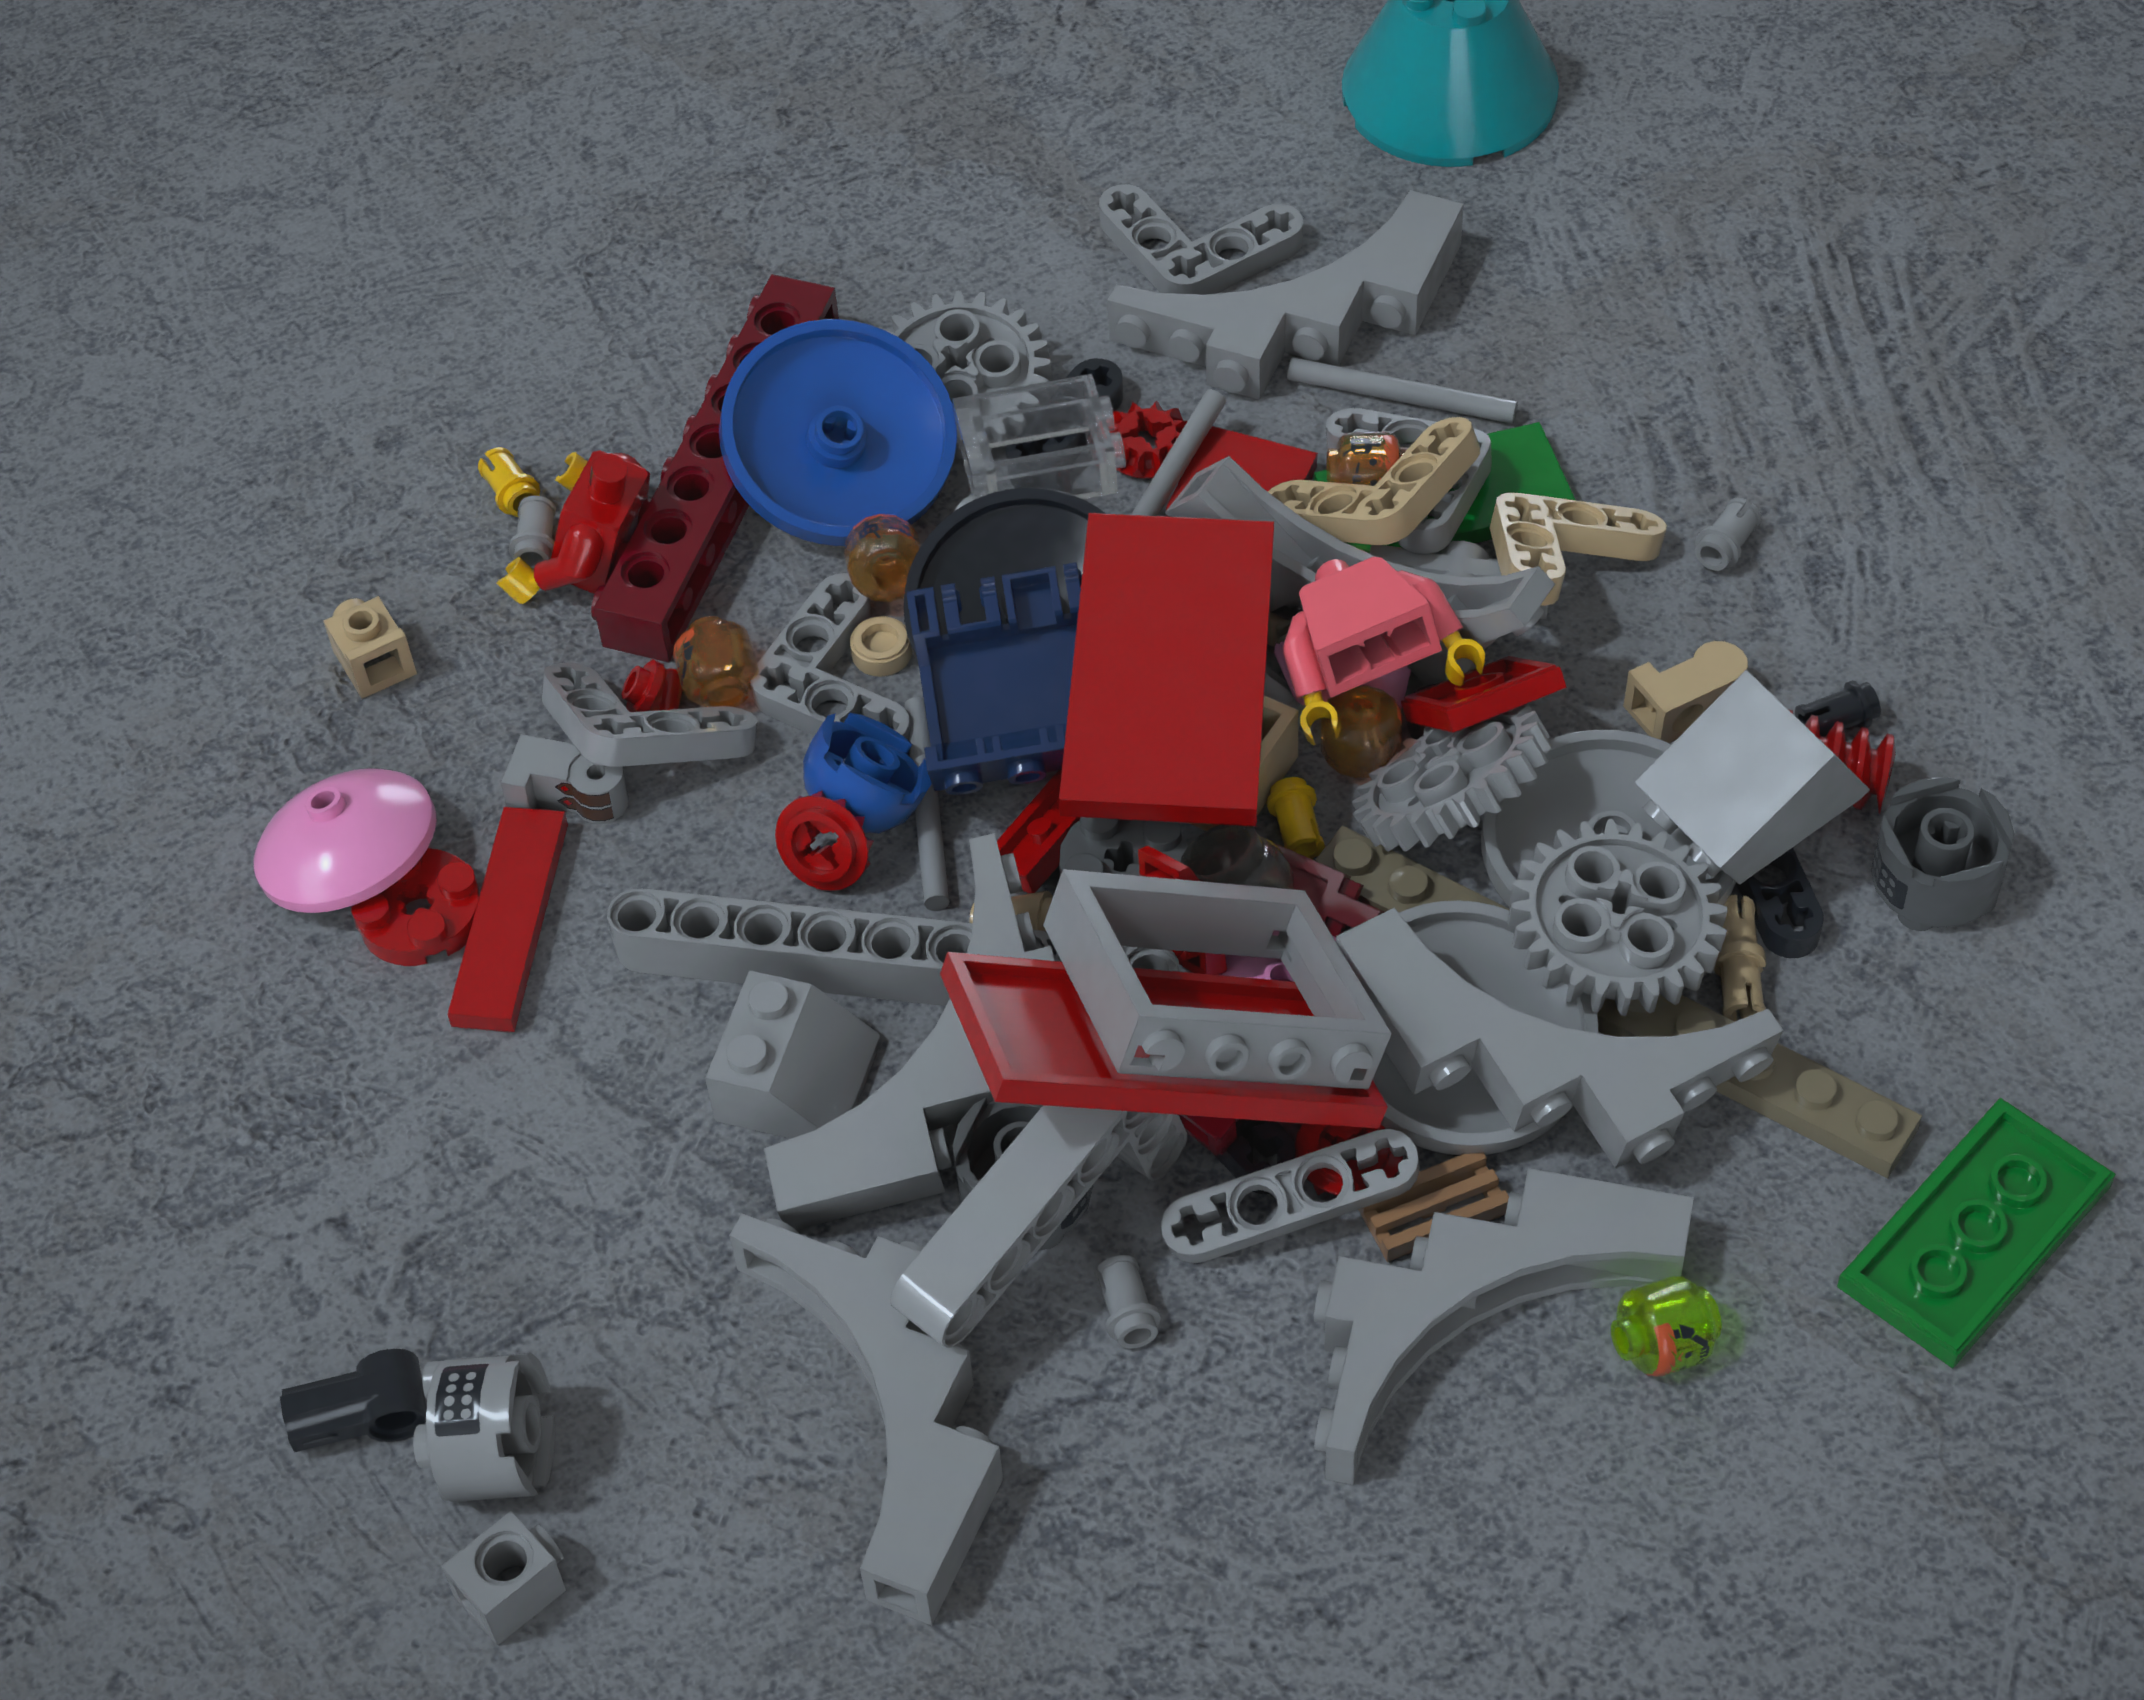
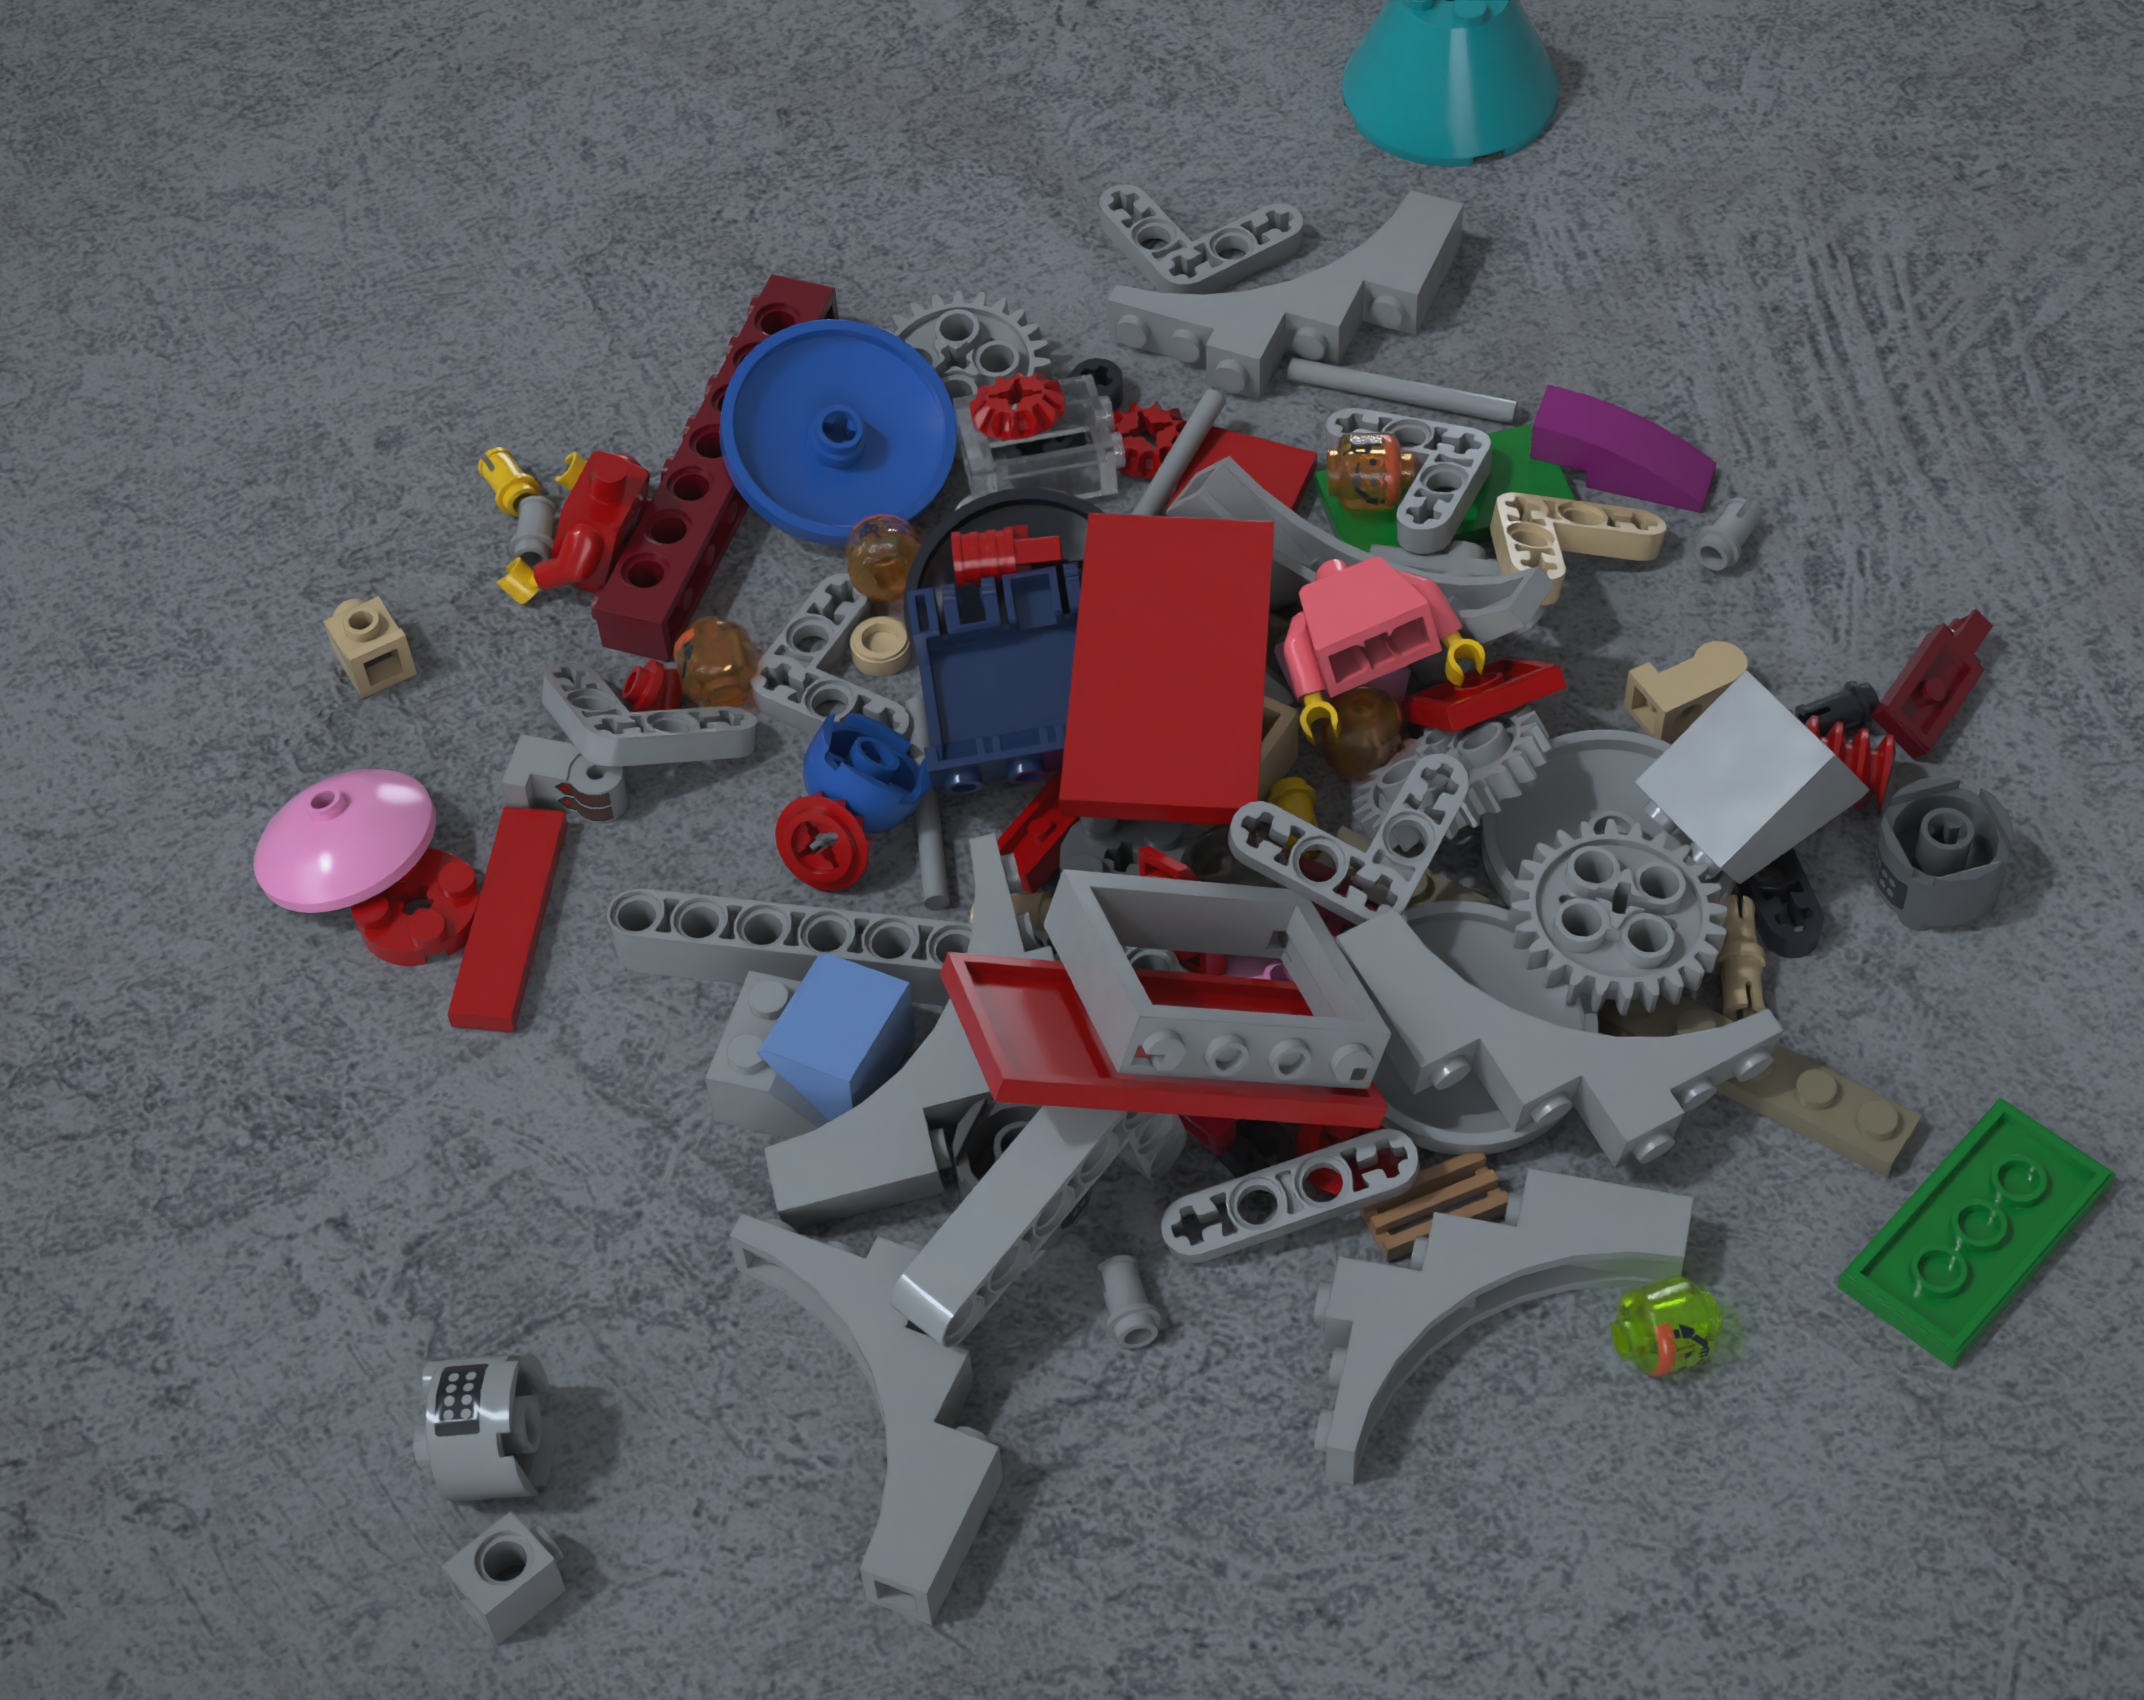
(376, 1400): black piece -> none
(841, 1034): none -> medium blue slope
(1000, 553): none -> red hinge
(1038, 408): none -> red gear
(1375, 866): none -> light grey beam
(1399, 499): tan beam -> none
(1620, 450): none -> magenta slope
(1933, 684): none -> dark red hinge

